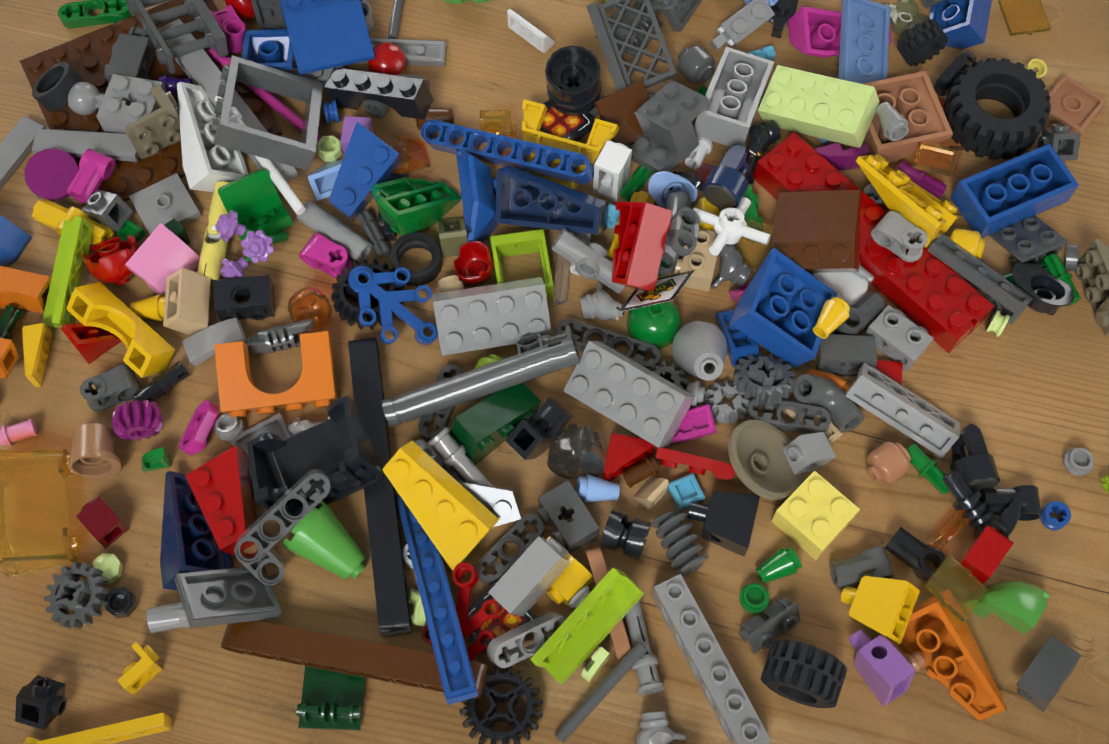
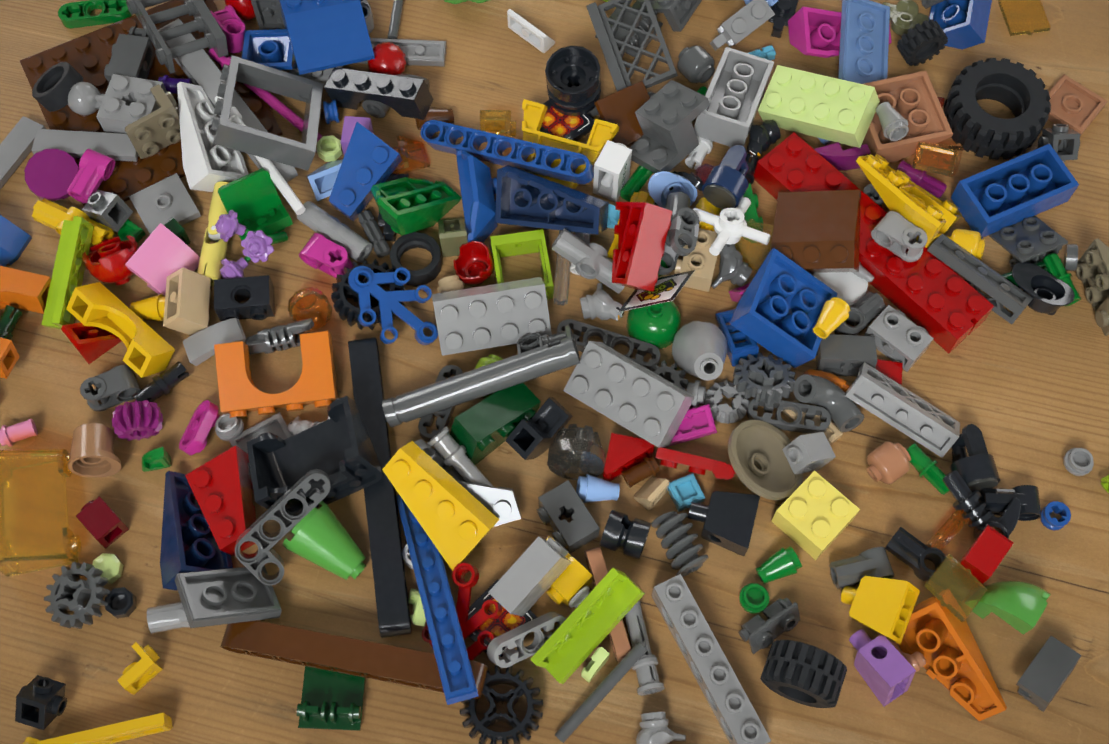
(36, 348): yellow slope -> none
(489, 558): dark grey beam -> none
(948, 76): black tile -> none
(997, 323): yellowish green bush -> none
(1040, 65): light yellow hinge -> none

